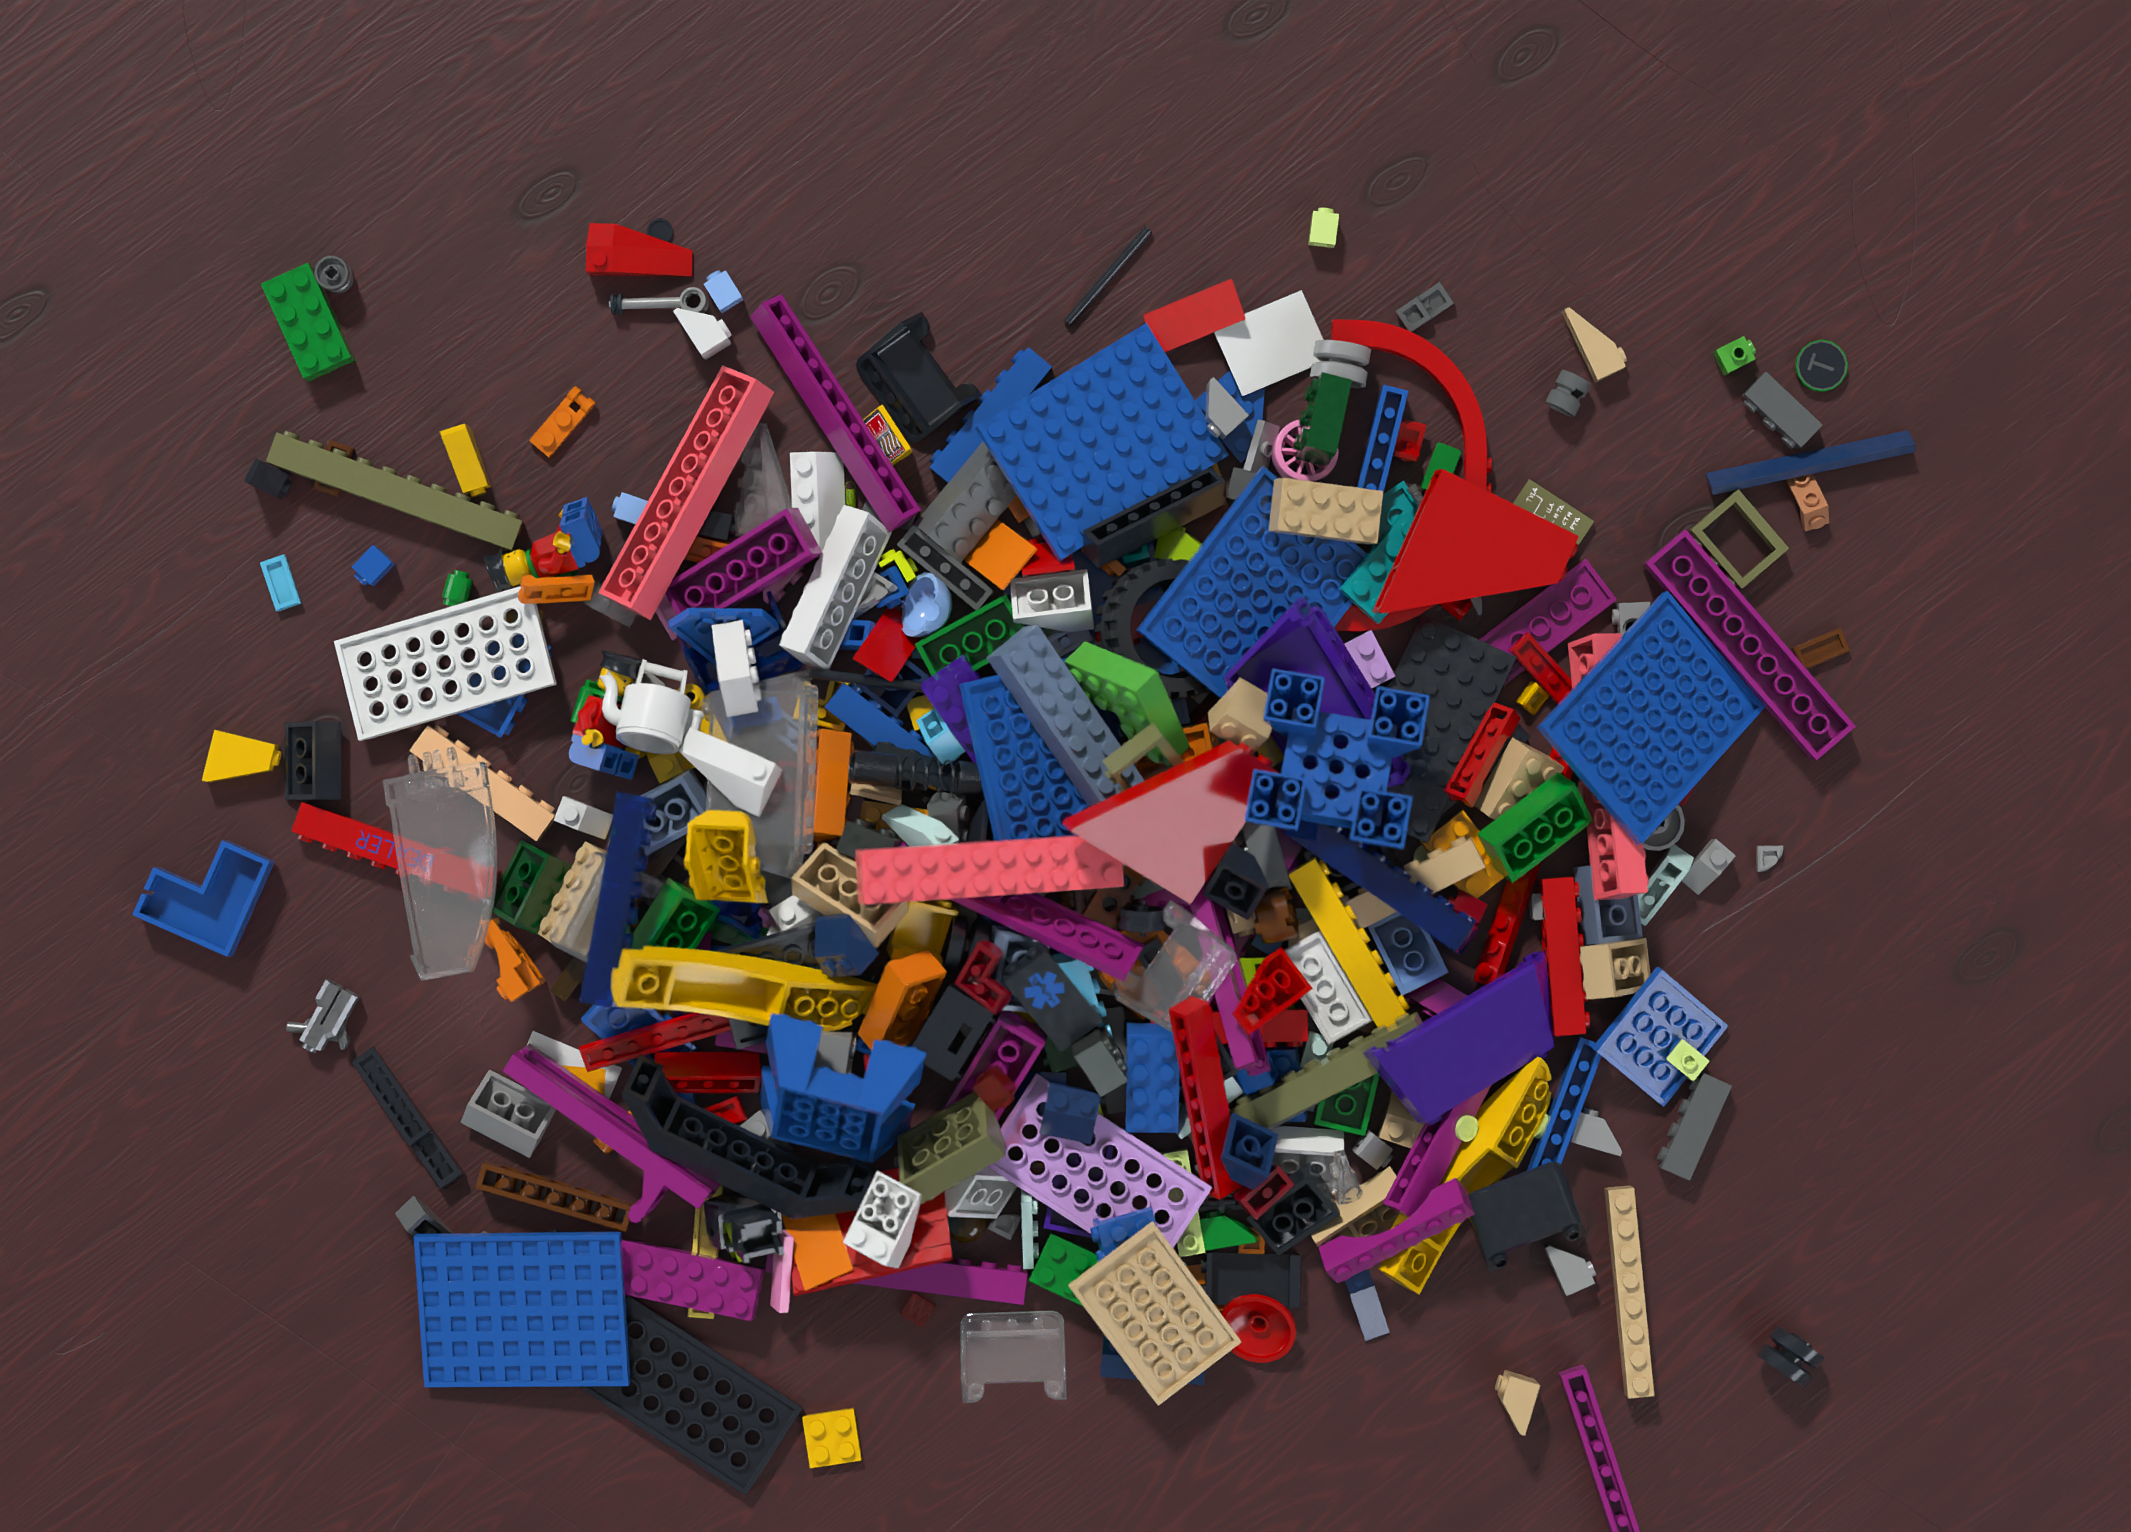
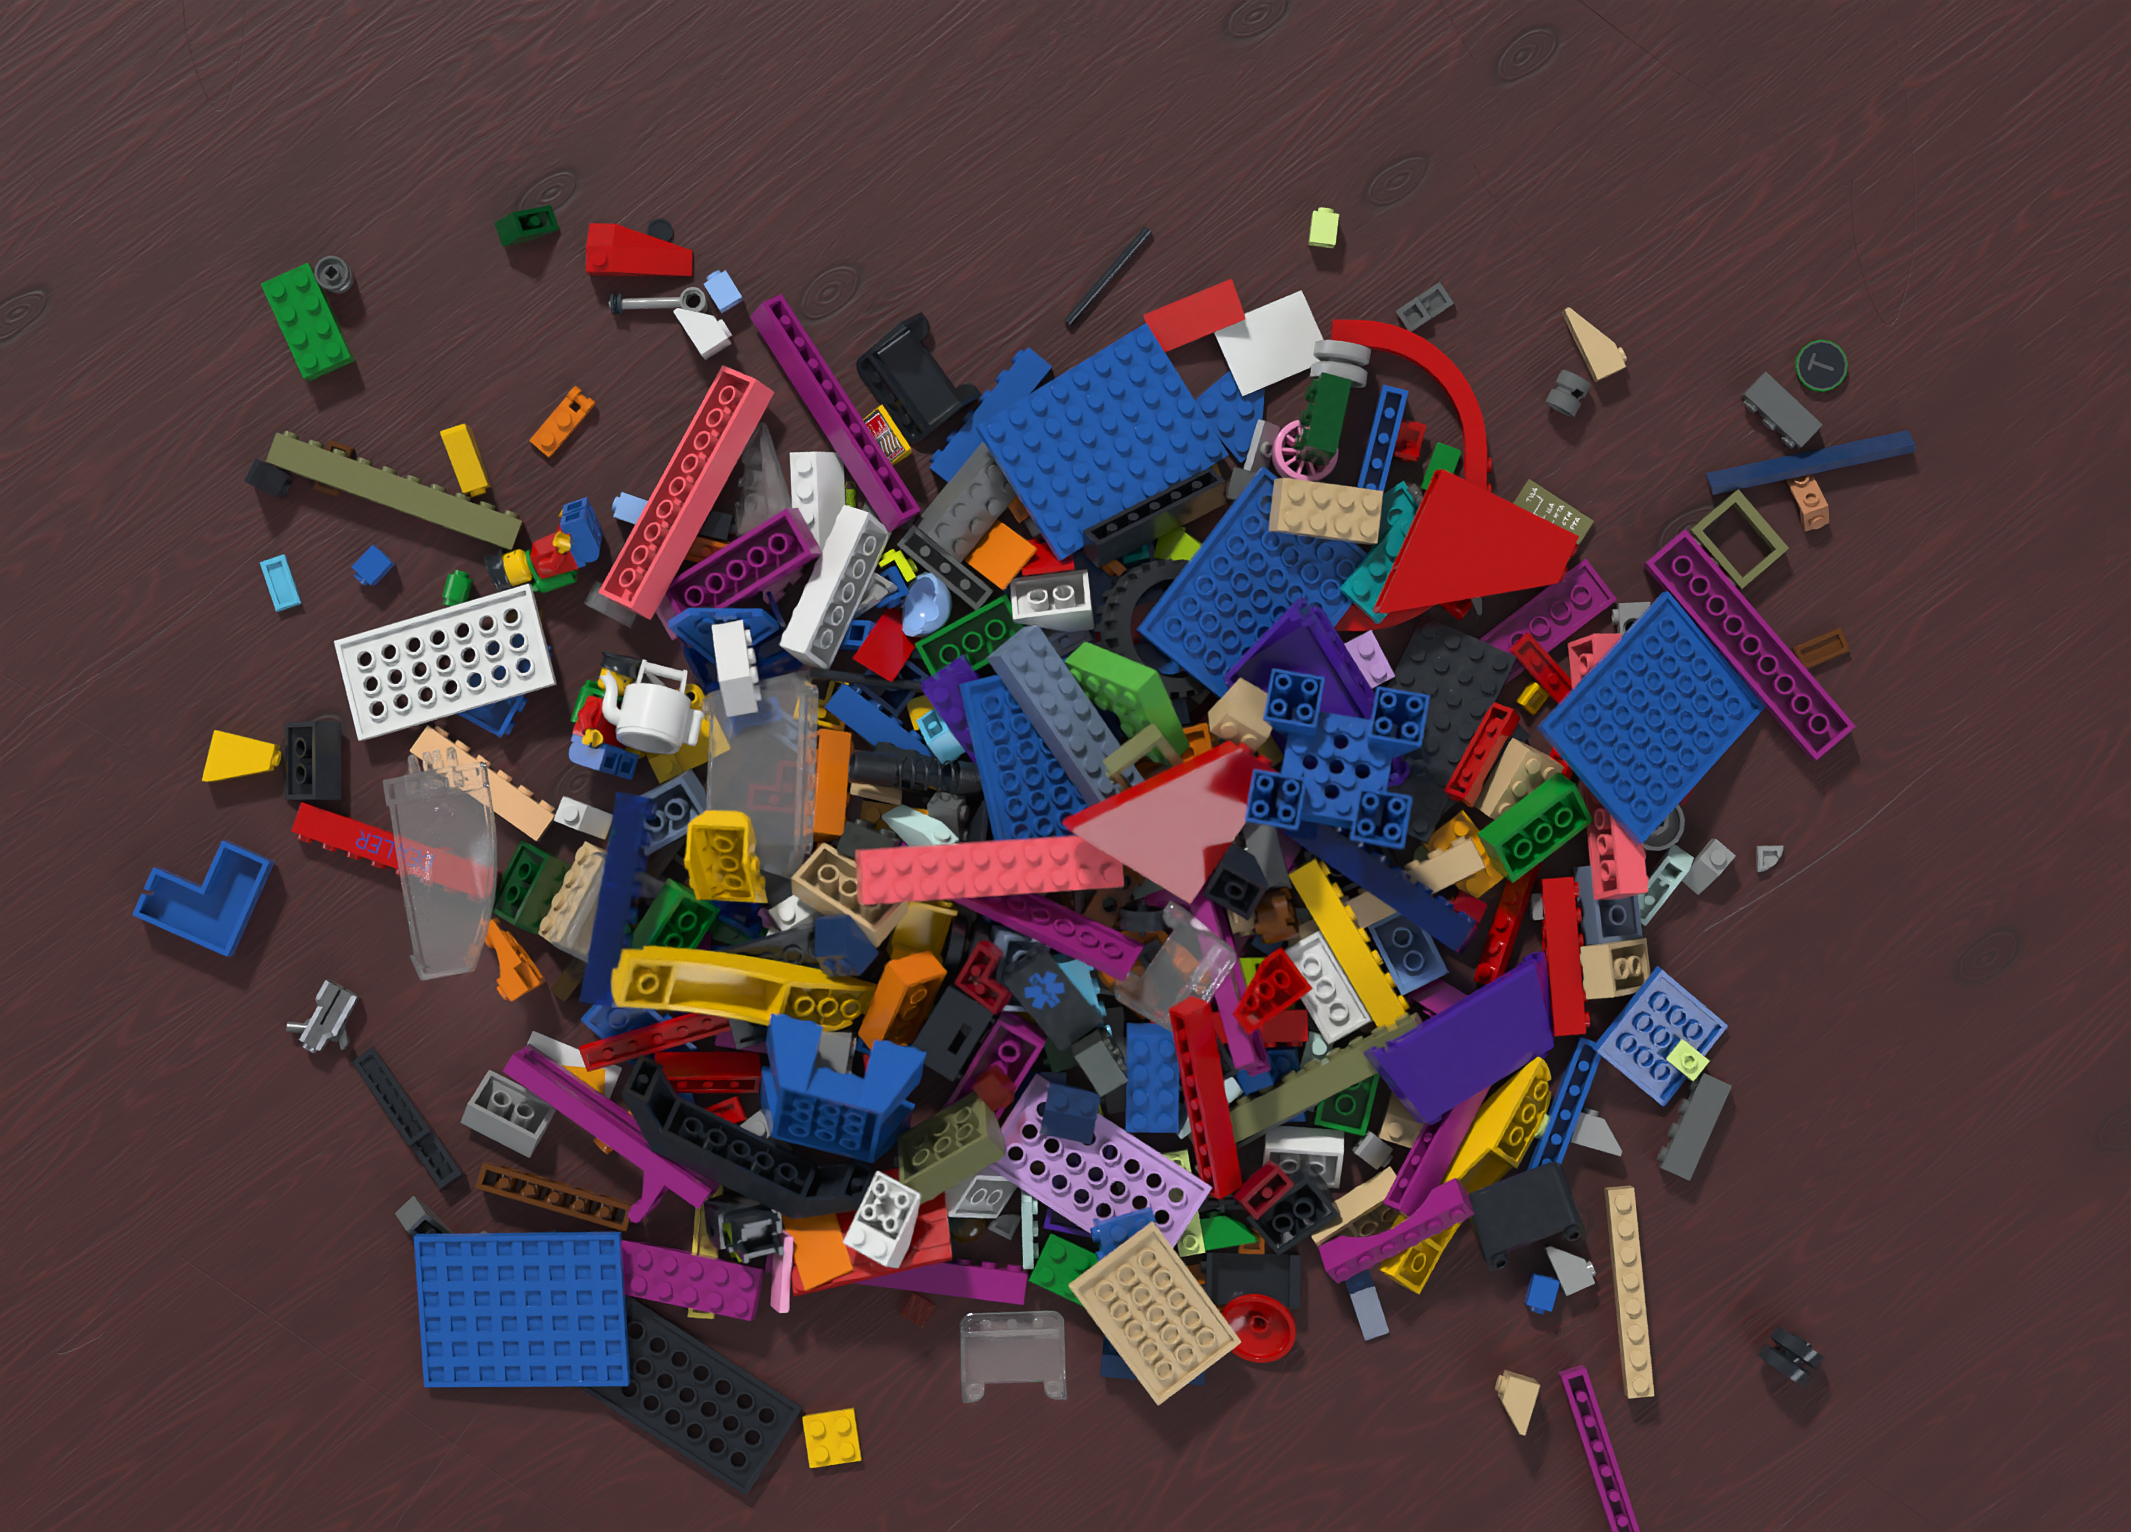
(526, 225): none -> dark green slope
(555, 589): orange plate -> none
(736, 772): white wedge -> none
(1222, 410): light grey slope -> none
(1248, 1151): dark blue slope -> none
(1344, 1180): clear plate -> none
(1466, 1128): yellowish green piece -> none
(1541, 1293): none -> blue brick
(1735, 355): bright green brick -> none

